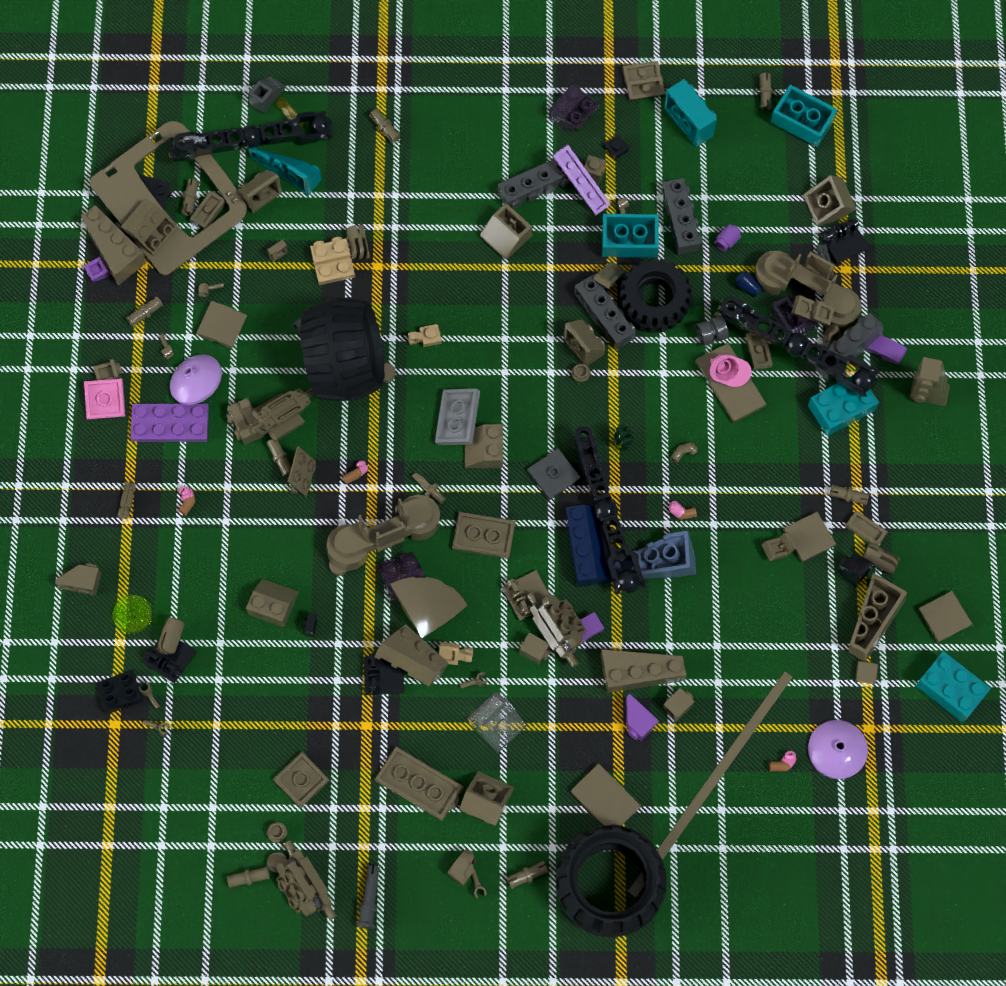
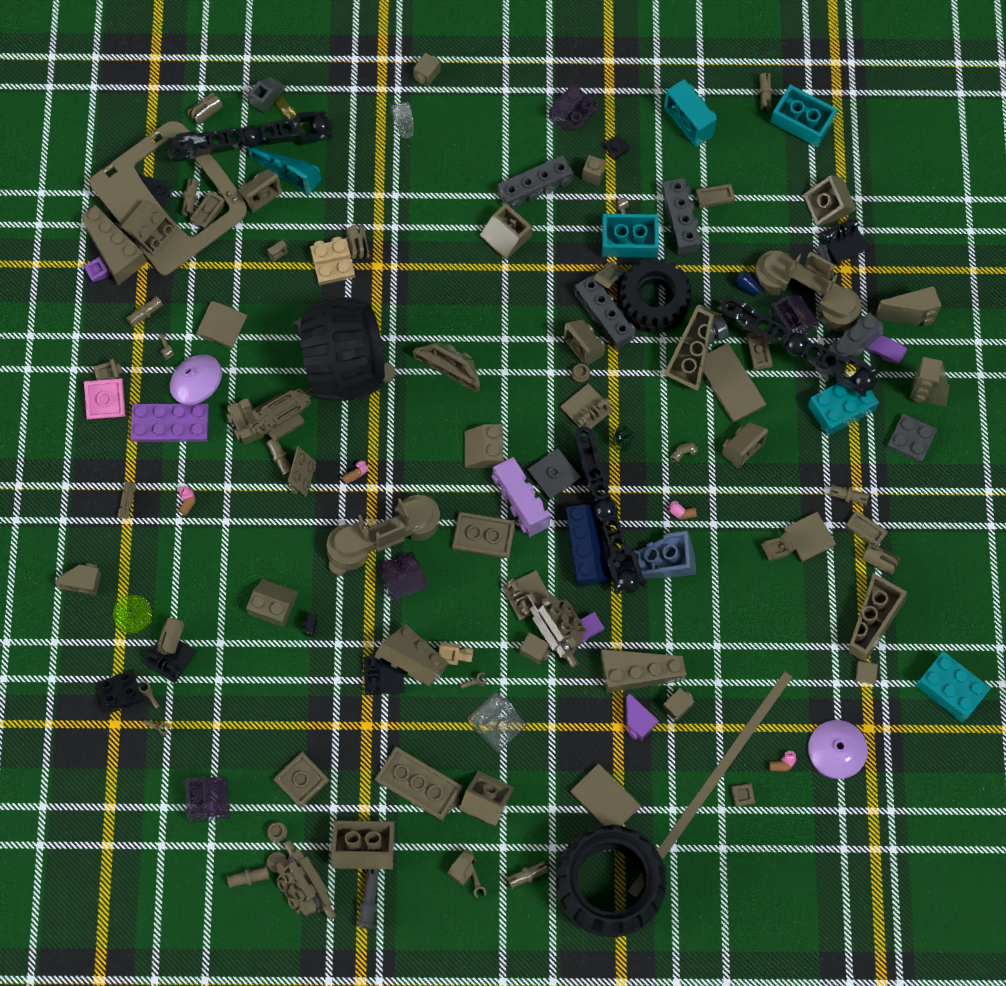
(204, 288): dark tan hand -> none
(205, 108): none -> dark tan arm
(207, 799): none -> clear purple slope
(362, 845): none -> dark tan brick
(384, 125): dark tan pin -> none
(403, 118): none -> clear piece
(426, 69): none -> dark tan brick
(427, 602): dark tan brick -> none
(428, 336): tan plate -> none
(431, 489): dark tan piece -> none
(450, 363): none -> dark tan wedge
(457, 417): light grey plate -> none
(521, 497): none -> lavender wedge
(581, 179): lavender plate -> none
(587, 407): none -> dark tan hinge
(643, 80): dark tan slope -> none
(691, 353): none -> dark tan wedge
(715, 196): none -> dark tan tile
(727, 237): medium lavender brick -> none
(730, 370): bright pink piece -> none
(743, 795): none -> dark tan tile
(744, 444): none -> dark tan slope
(812, 310): dark tan slope -> none
(830, 335): dark tan piece -> none
(854, 568): black slope -> none
(911, 308): none -> dark tan slope
(911, 438): none -> dark grey plate
(944, 616): dark tan tile -> none

